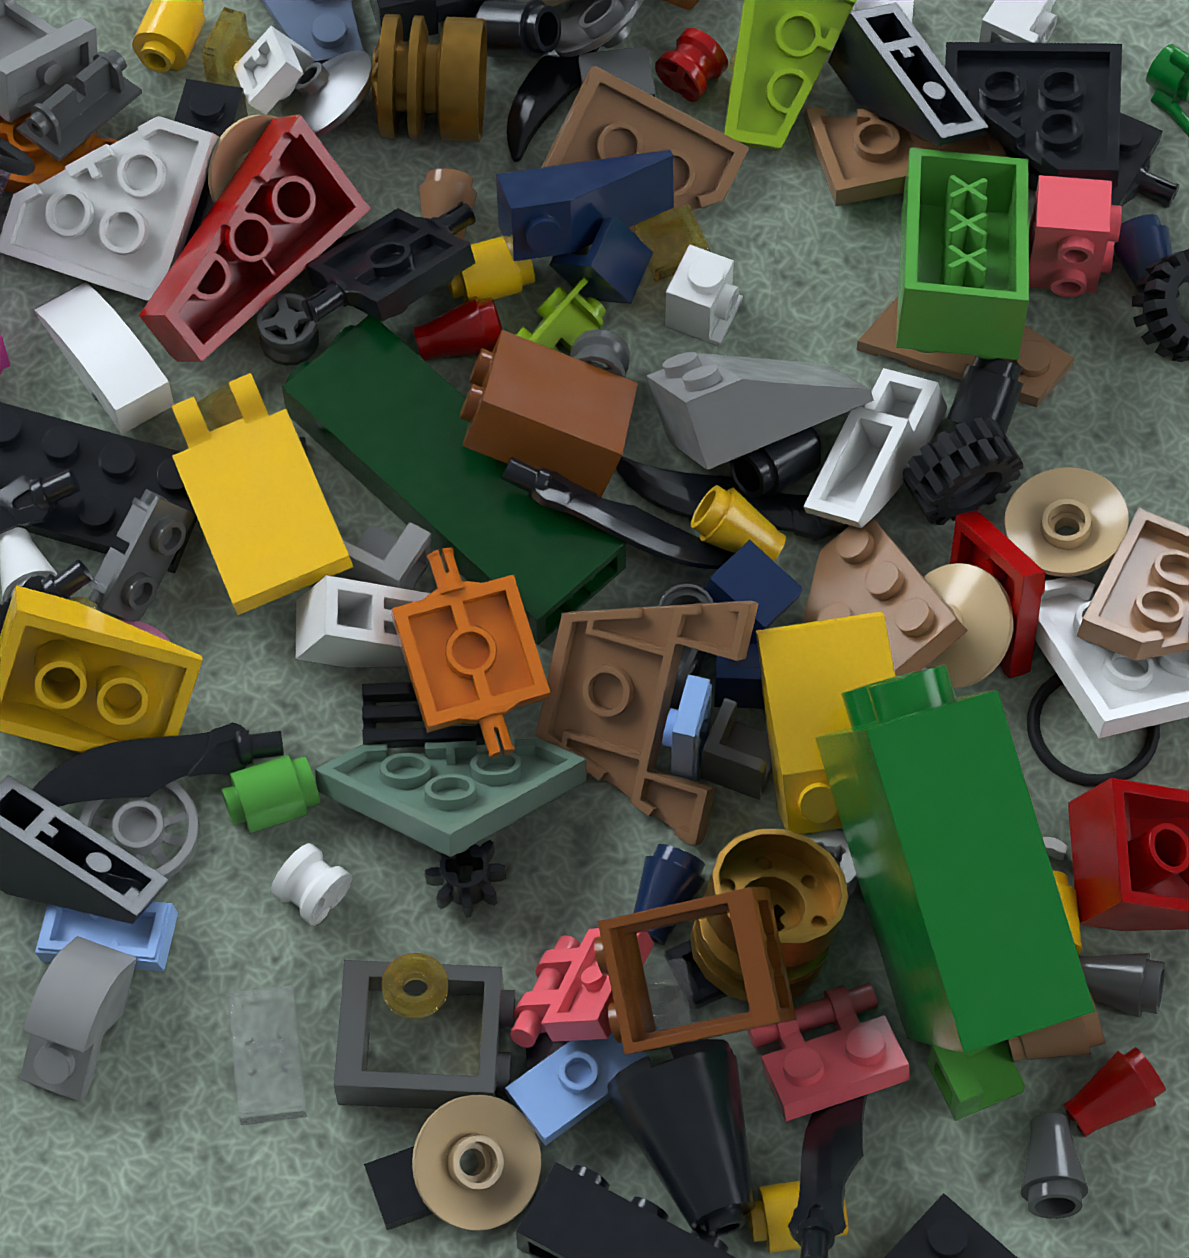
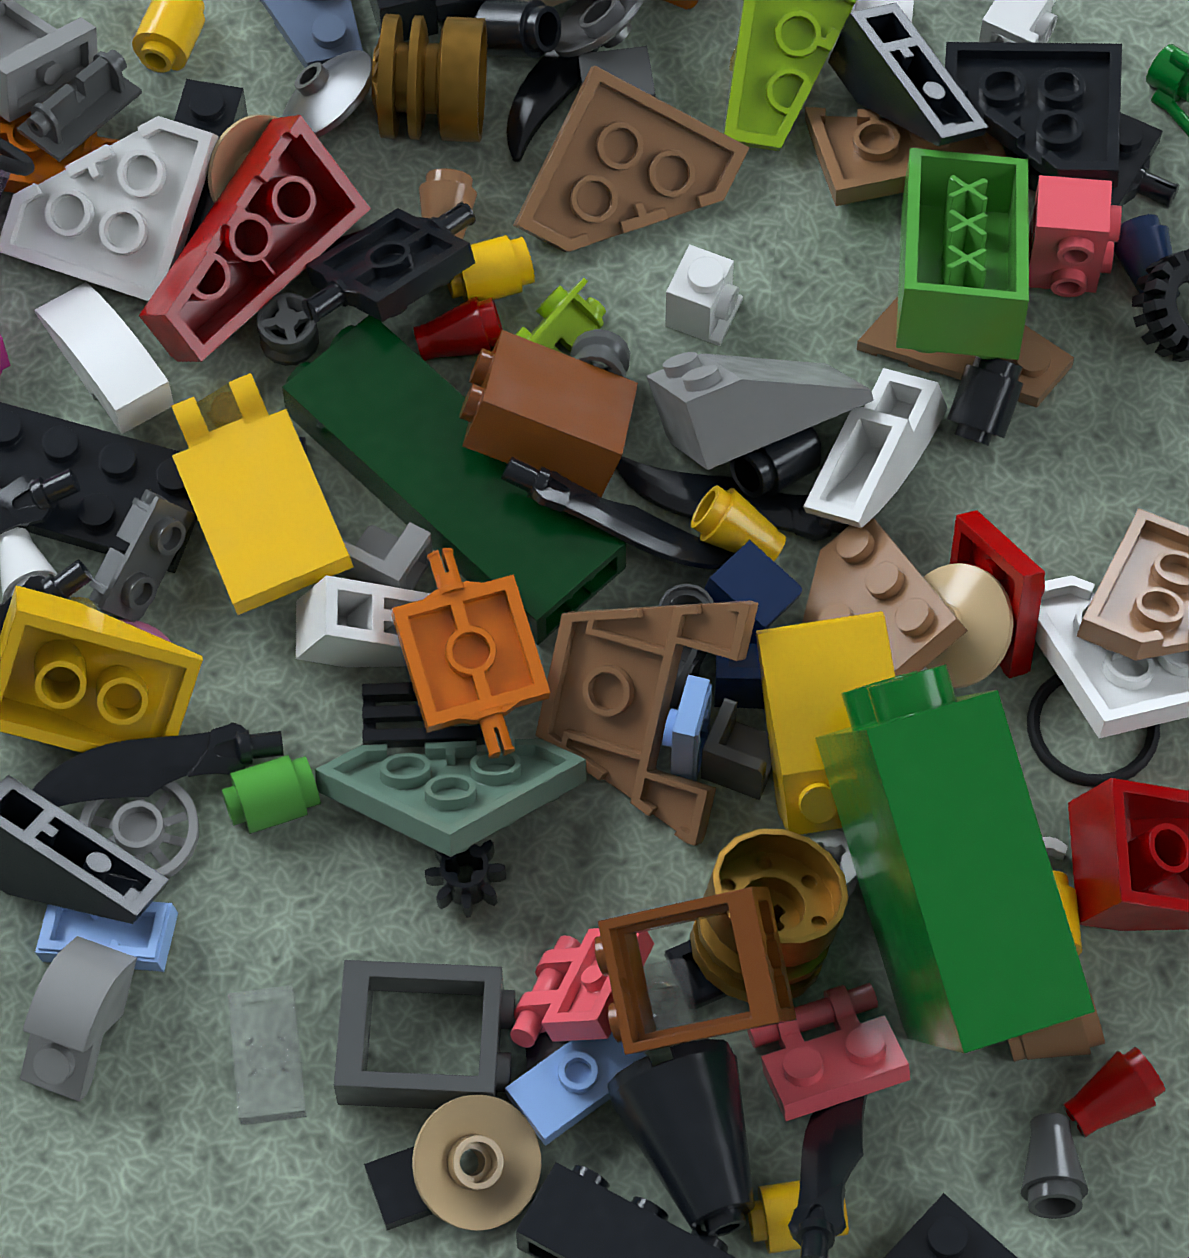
(226, 46): clear yellow plate -> none
(271, 69): white bracket -> none
(311, 883): white wheel -> none
(414, 967): clear yellow plate -> none
(564, 205): dark blue slope -> none
(610, 267): dark blue panel -> none
(668, 879): dark blue cone -> none
(669, 238): clear yellow plate -> none
(691, 64): red wheel -> none
(962, 470): black tyre -> none
(974, 1078): bright green panel -> none
(1067, 499): tan dish -> none
(1125, 981): dark grey cone -> none

